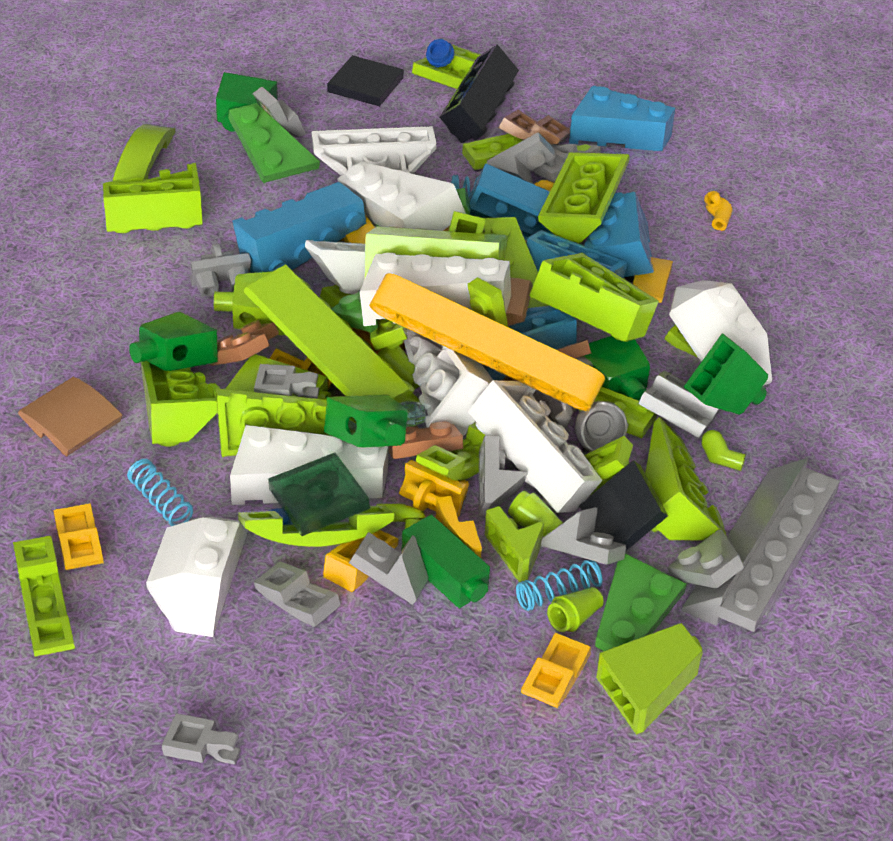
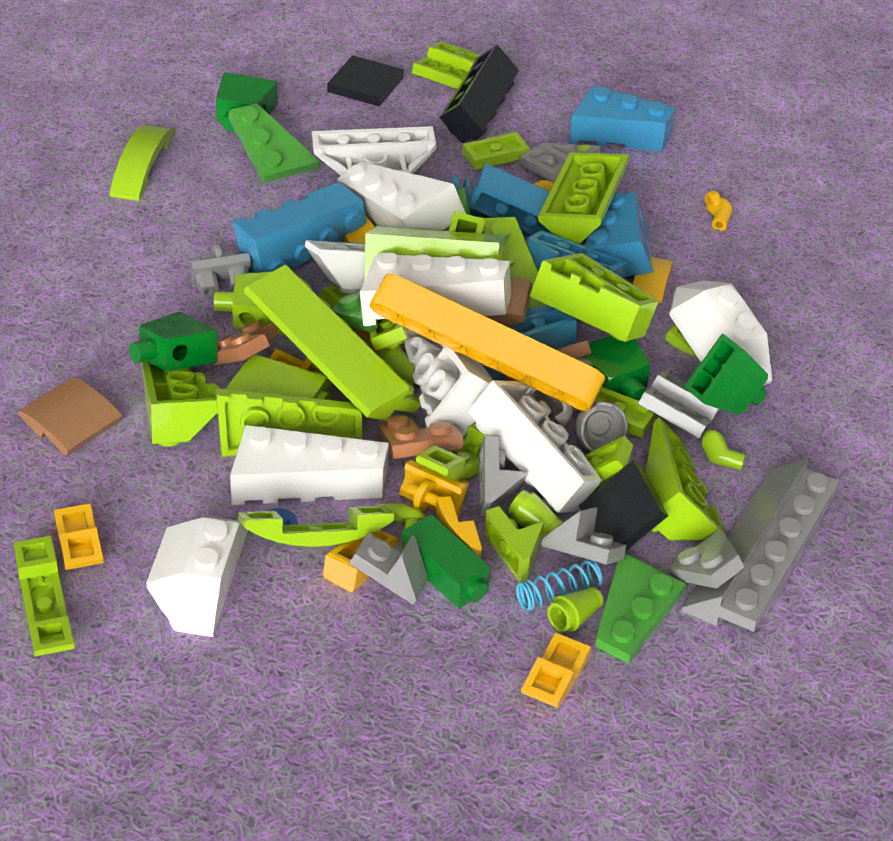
(147, 477): medium azure piece -> none
(153, 202): wedge -> none
(196, 737): light grey plate -> none
(280, 112): light grey slope -> none
(285, 381): light grey plate -> none
(294, 593): light grey slope -> none
(318, 494): clear green plate -> none
(377, 417): green torso -> none
(416, 413): clear light blue tile -> none
(440, 53): blue plate -> none
(487, 300): lime plate -> none
(523, 127): medium nougat slope -> none
(524, 157): light grey slope -> none
(649, 673): lime slope -> none

